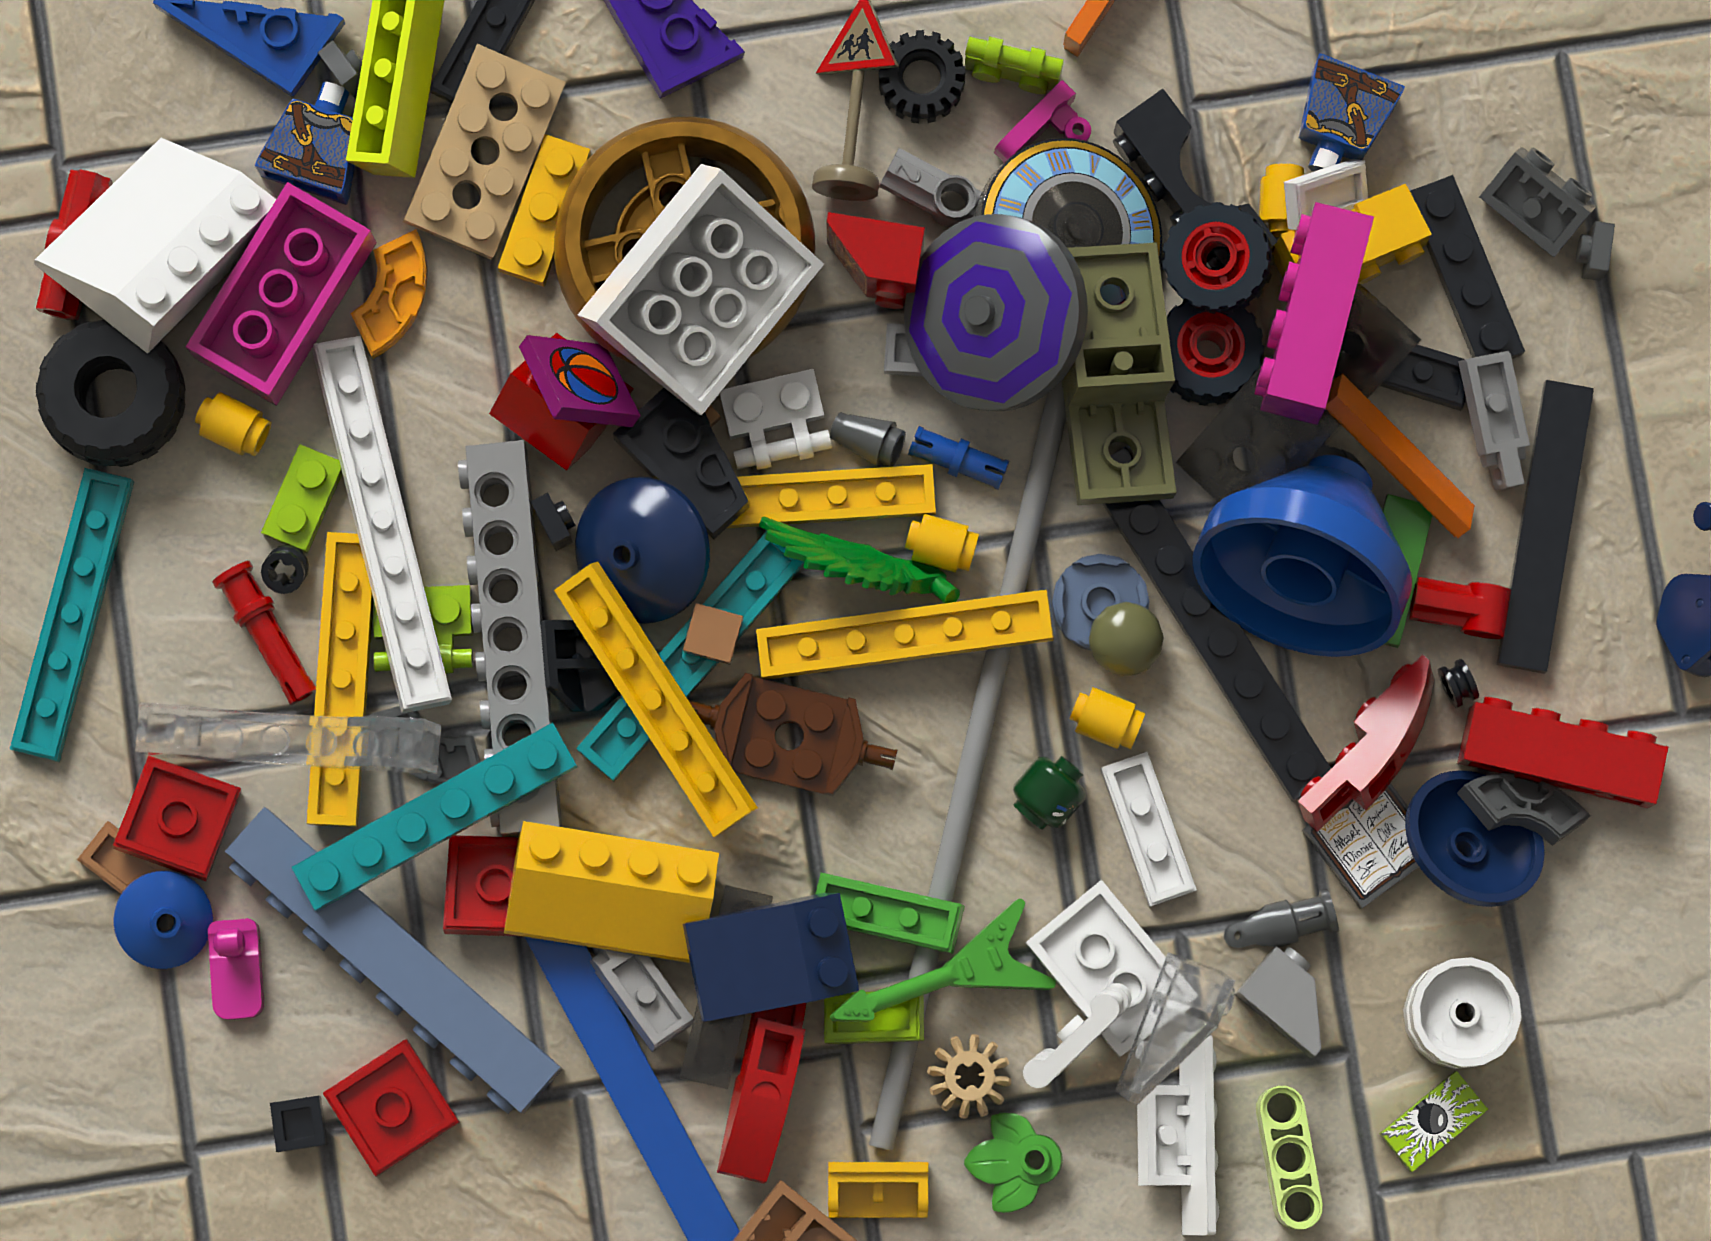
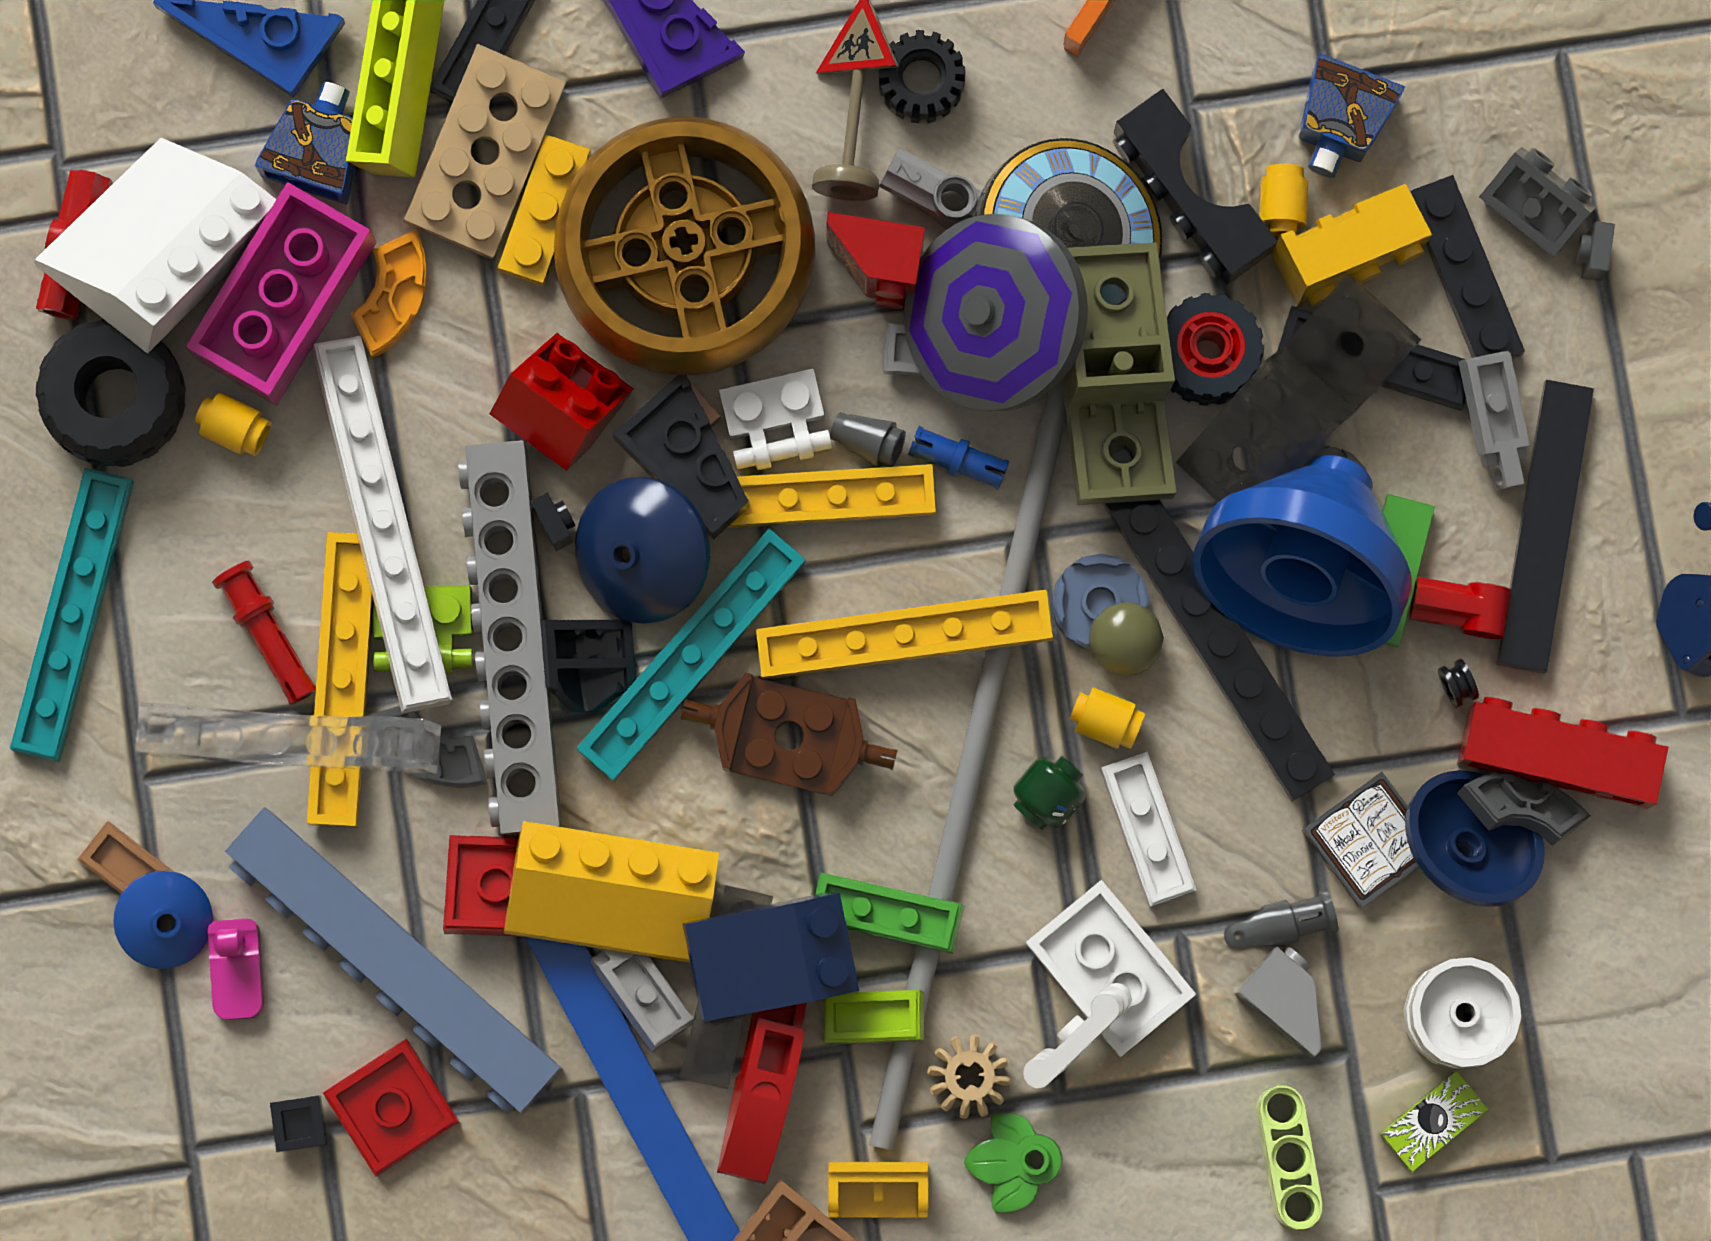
(177, 818): red tile -> none
(280, 582): black bush -> none
(303, 498): lime plate -> none
(344, 66): dark grey plate -> none
(434, 817): teal plate -> none
(579, 381): magenta tile -> none
(655, 699): yellow plate -> none
(701, 288): white slope -> none
(713, 634): medium nougat tile -> none
(859, 562): green animal -> none
(941, 543): yellow brick -> none
(979, 964): bright green piece -> none
(1031, 69): lime plate -> none
(1052, 110): dark pink piece -> none
(1177, 1020): clear slope -> none
(1179, 1139): white bracket -> none
(1198, 235): black wheel -> none
(1316, 314): dark pink brick -> none
(1335, 186): white tile -> none
(1386, 736): slope -> none
(1399, 456): orange tile -> none

